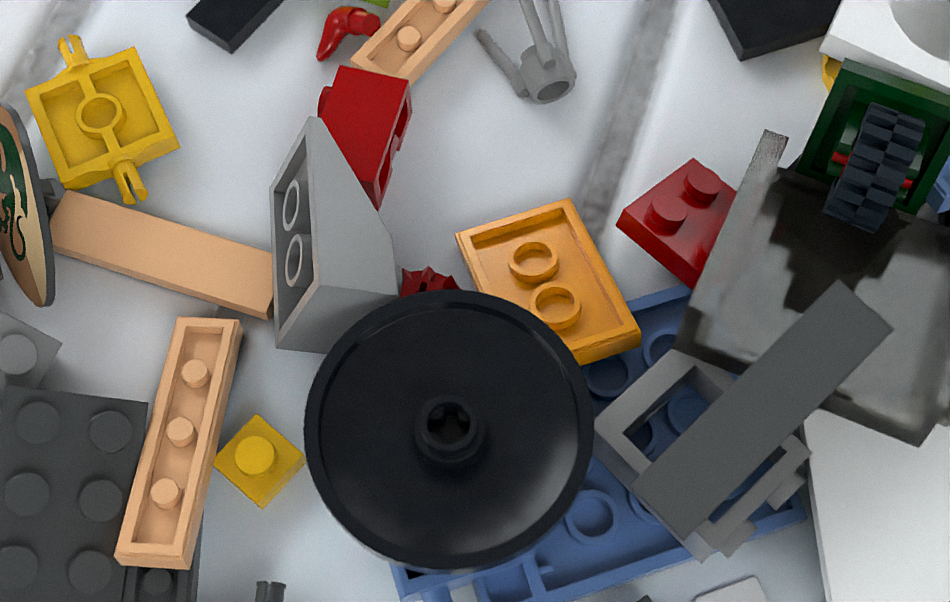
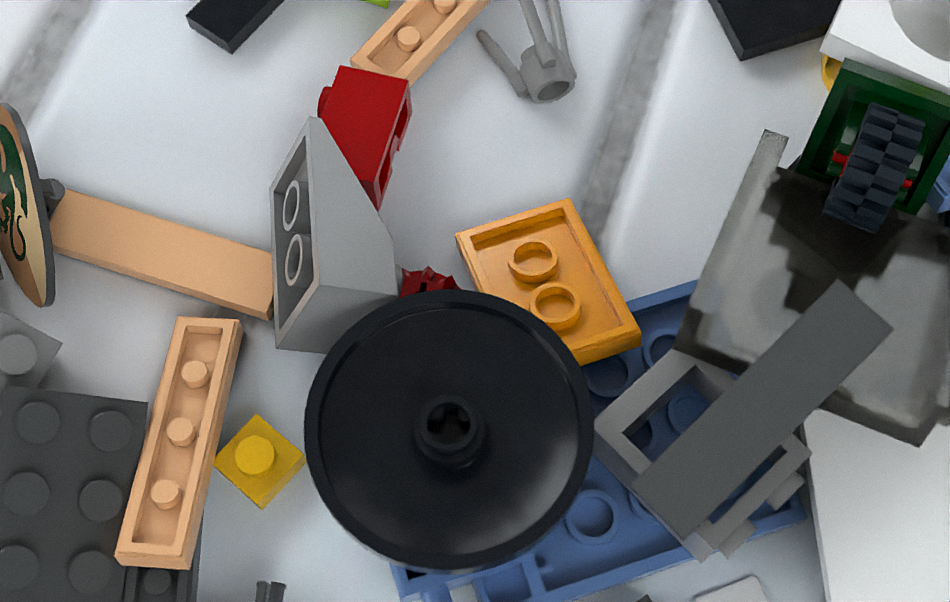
(101, 119): yellow plate -> none
(342, 22): red animal -> none
(680, 219): red plate -> none

